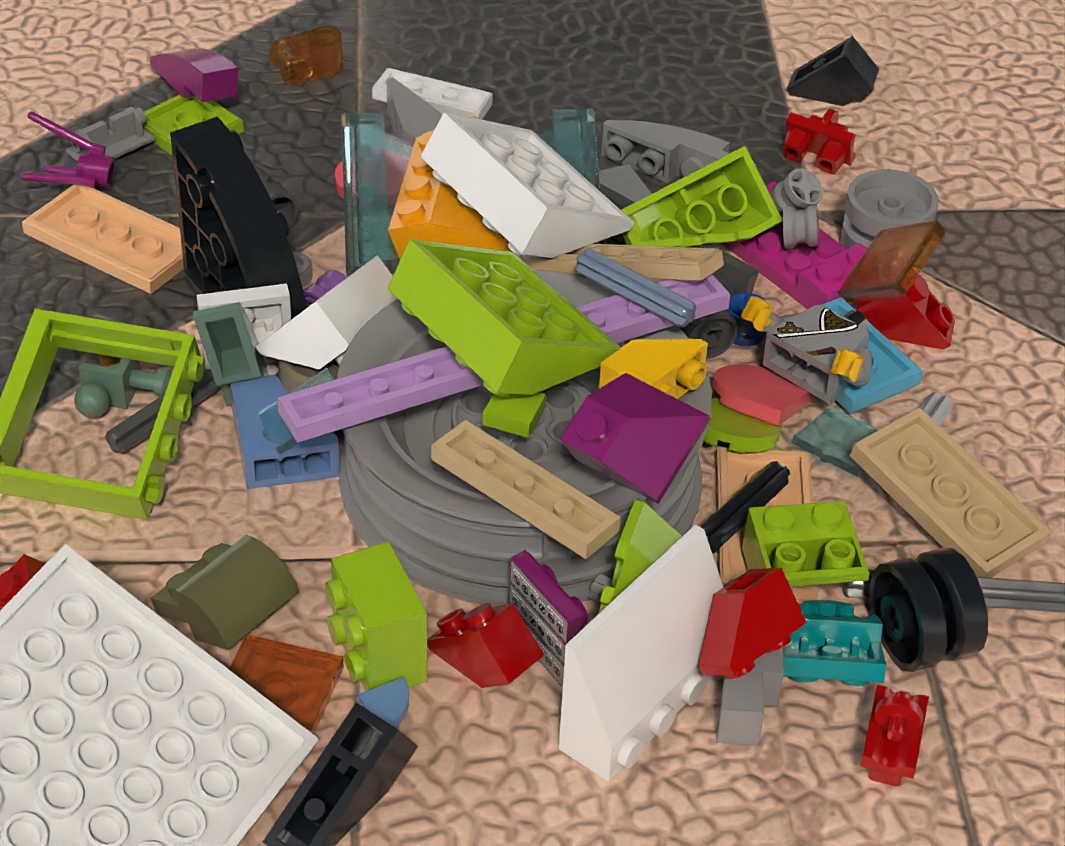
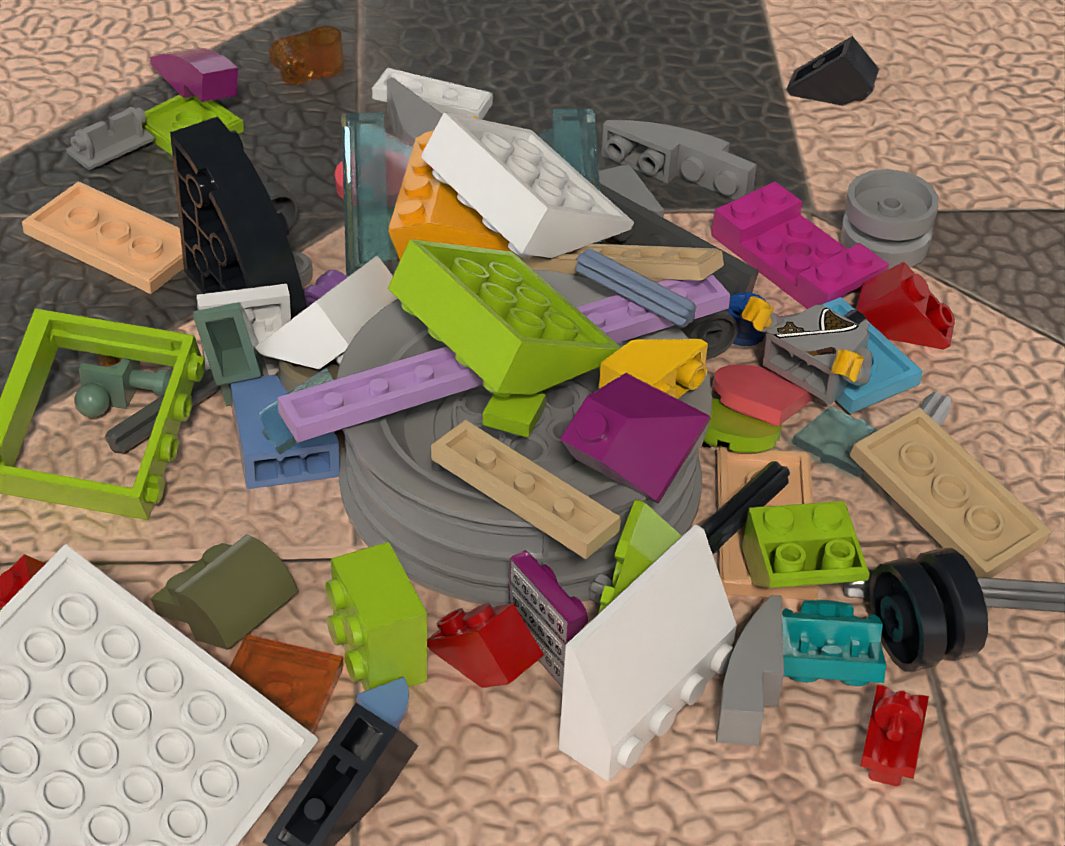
(91, 169): magenta plant -> none
(705, 207): lime wedge -> none
(747, 620): red slope -> none
(797, 190): light grey wheel -> none
(801, 226): light grey wheel -> none
(819, 136): red hips -> none
(892, 262): clear orange tile -> none

